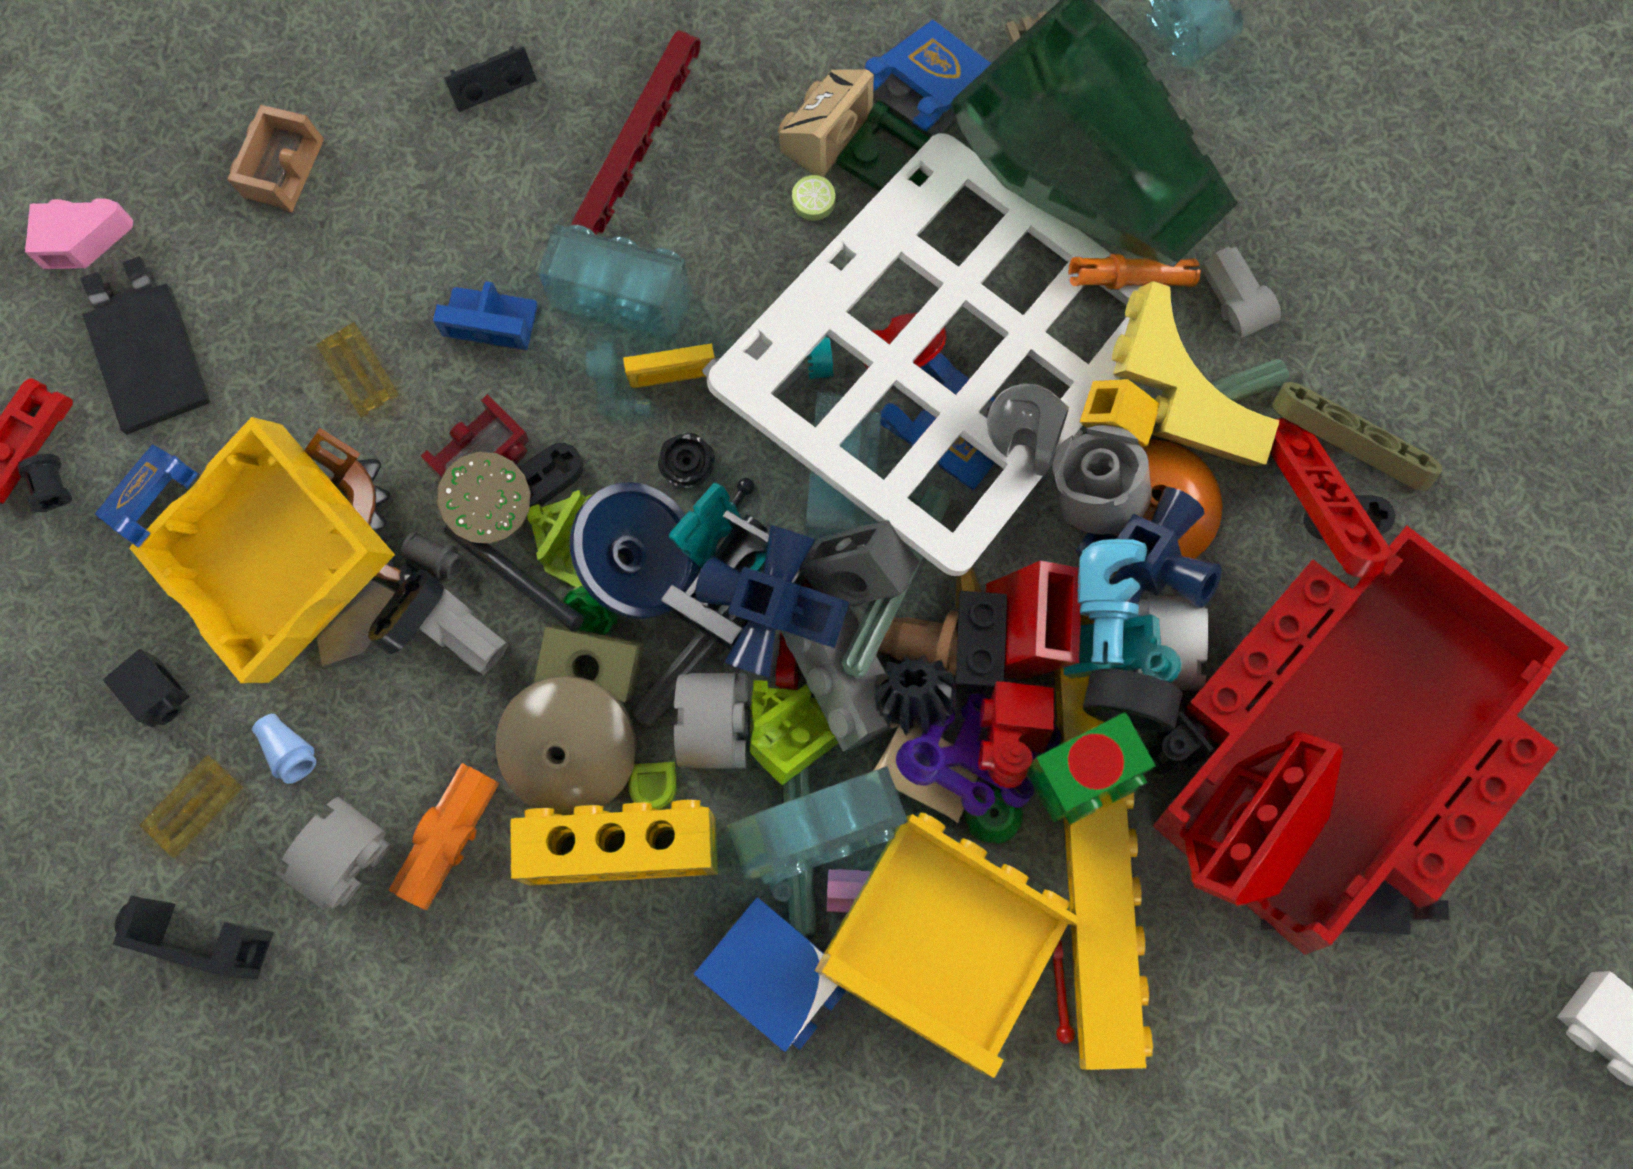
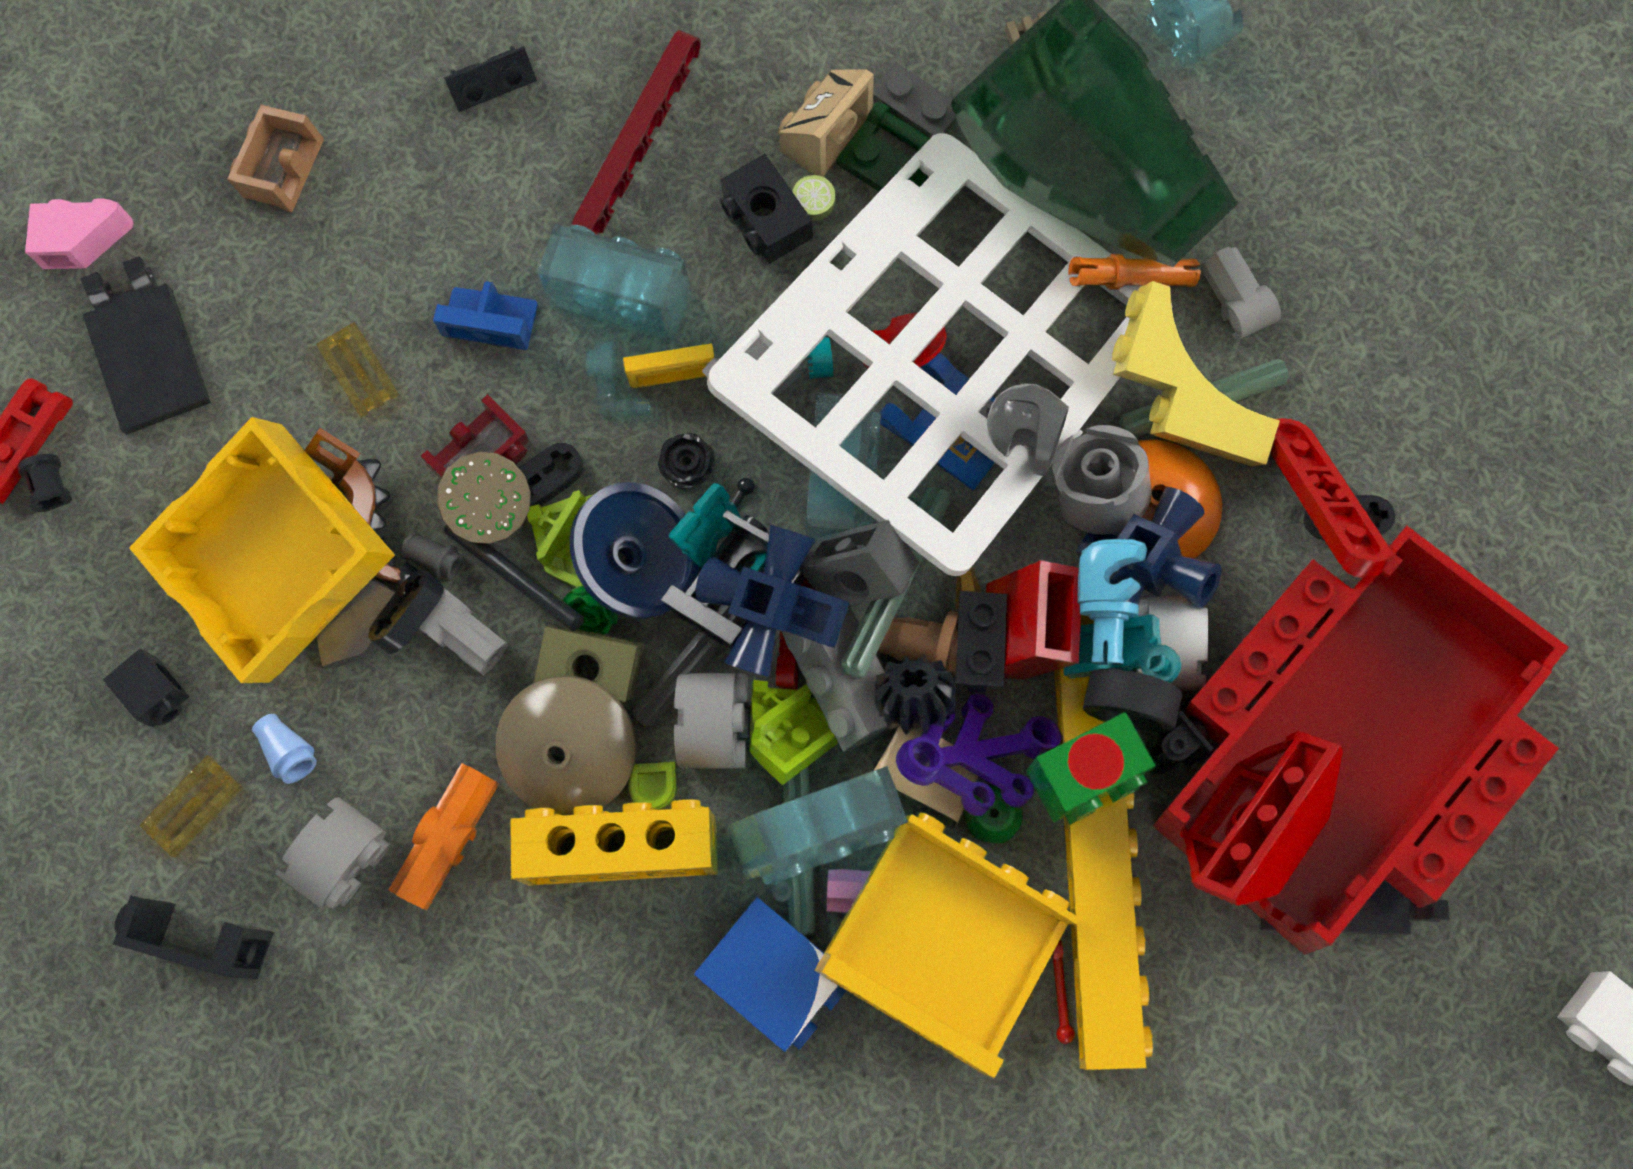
(140, 489): blue flag -> none
(759, 187): none -> black brick
(932, 65): blue flag -> none
(1017, 723): red brick -> none
(1121, 405): yellow brick -> none
(1357, 436): olive beam -> none

